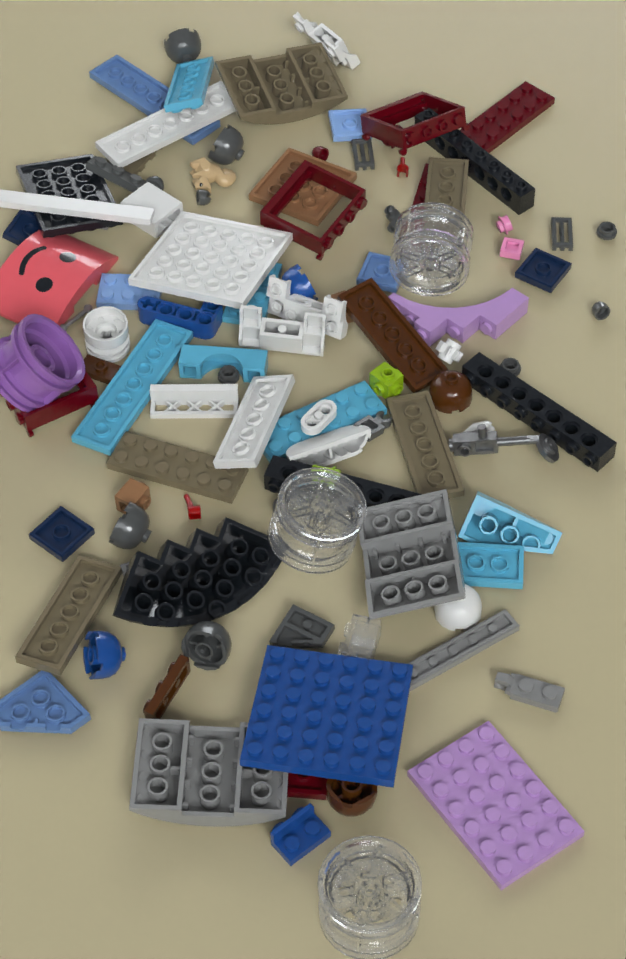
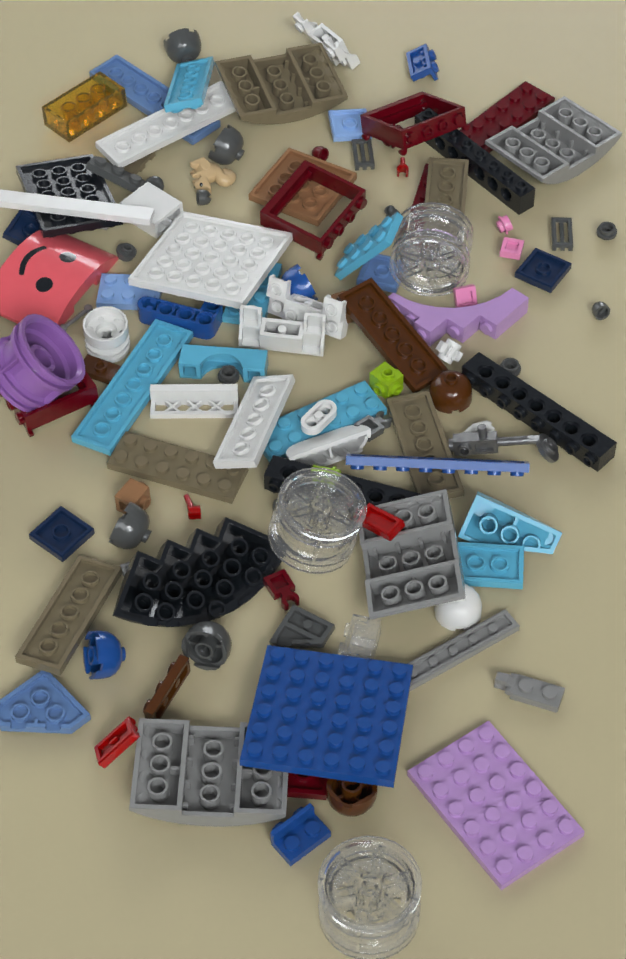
(84, 106): none -> clear yellow brick
(116, 742): none -> red tile
(126, 252): none -> dark grey plate
(281, 586): none -> dark red plate
(368, 245): none -> medium azure plate
(382, 522): none -> red tile
(422, 63): none -> blue bracket
(448, 465): none -> plate
(465, 296): none -> bright pink plate
(557, 142): none -> light grey slope

